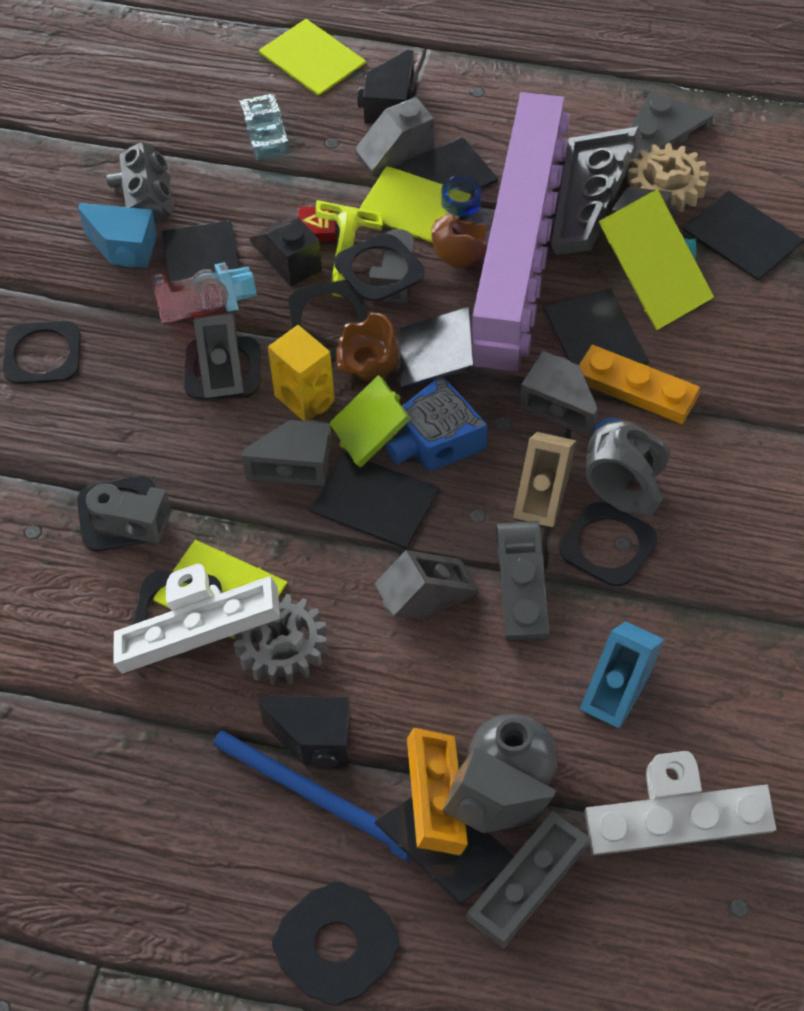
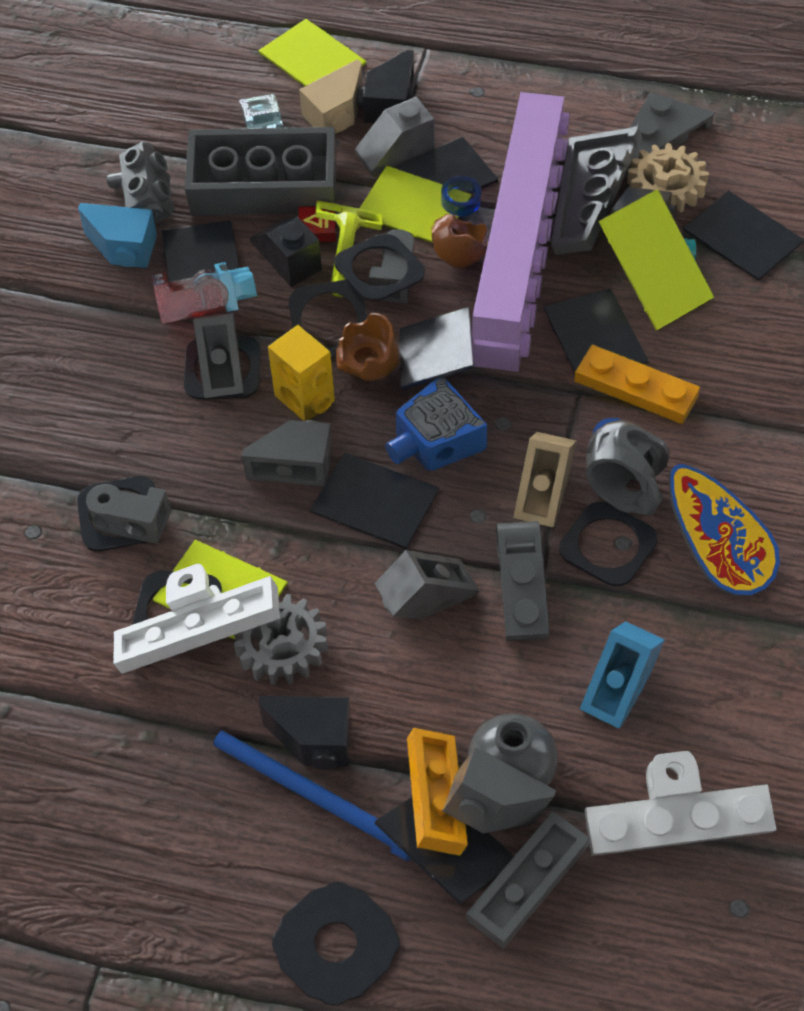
(64, 372): black piece -> none
(260, 170): none -> dark grey brick
(333, 98): none -> tan slope
(369, 421): lime piece -> none
(559, 394): flat silver slope -> none
(722, 533): none -> shield

